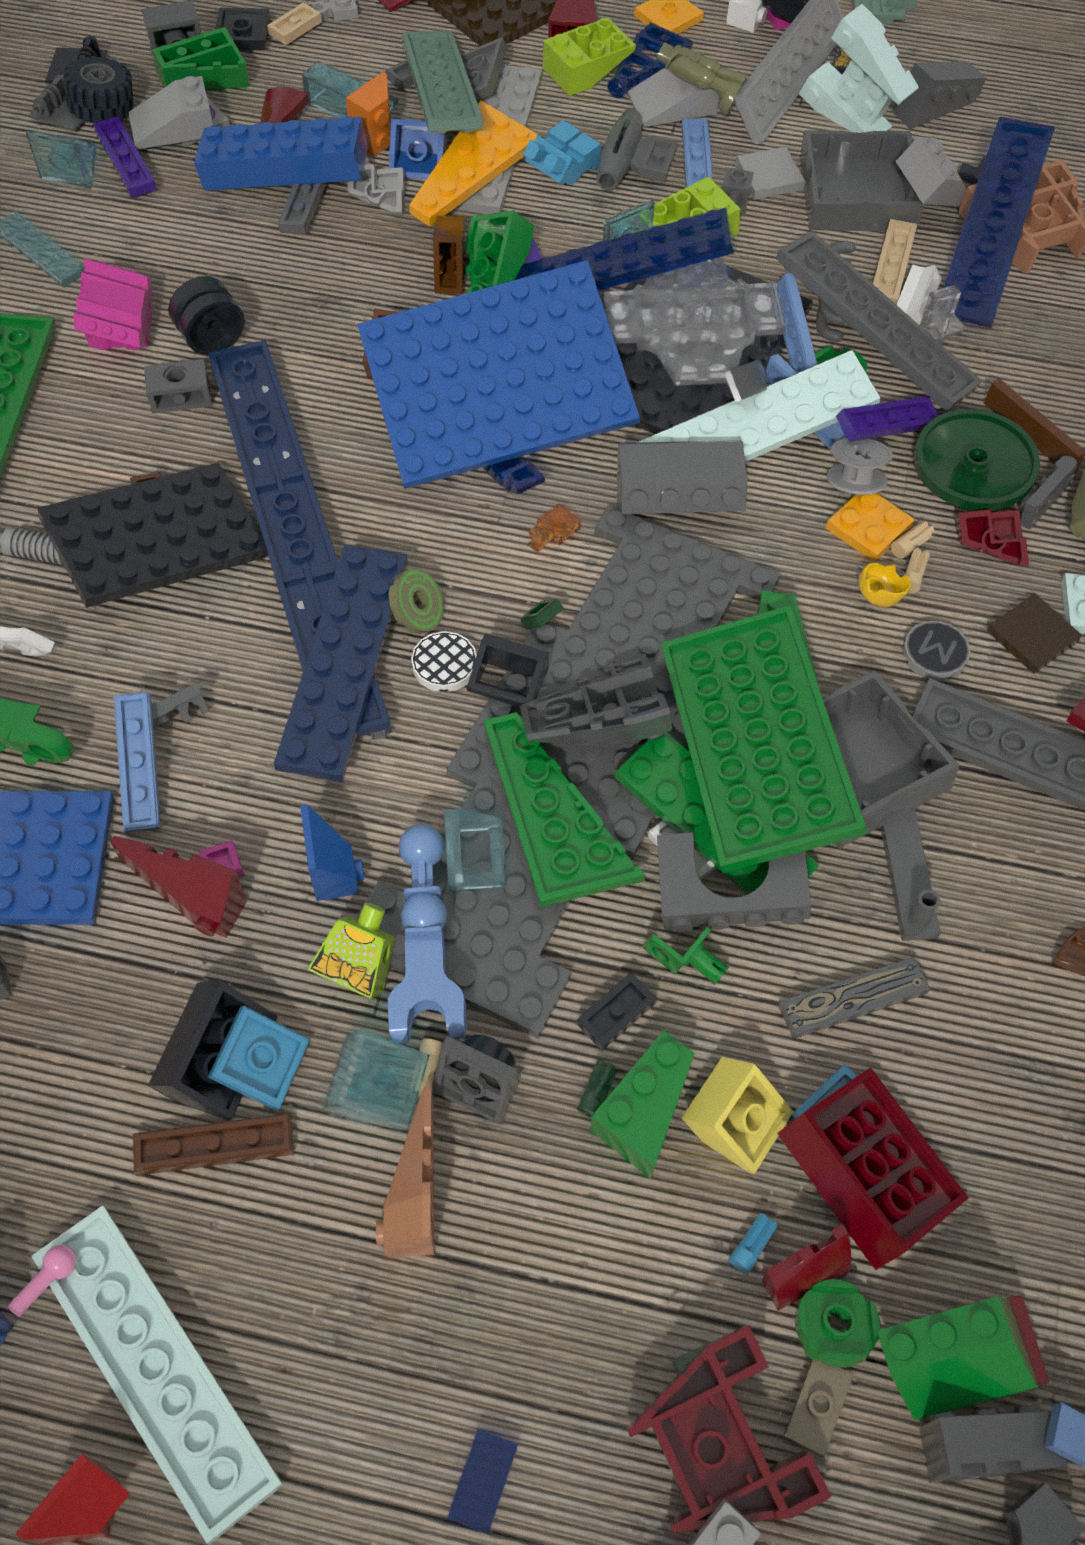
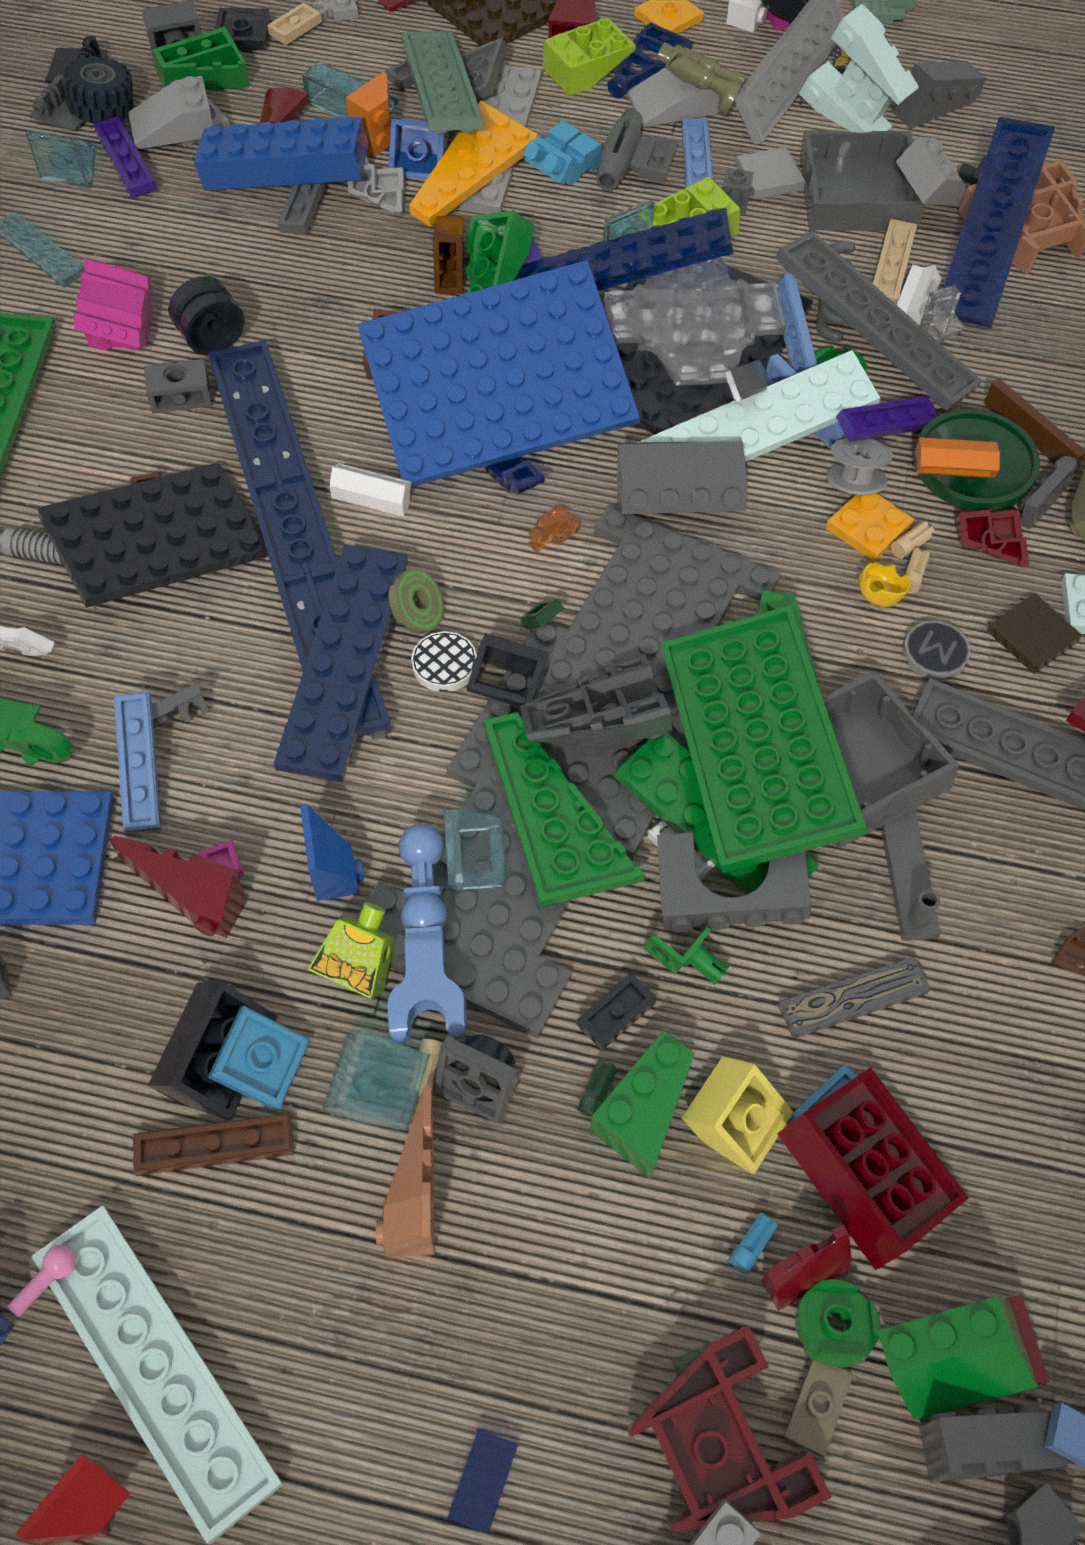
(370, 489): none -> white piece
(957, 457): none -> orange piece

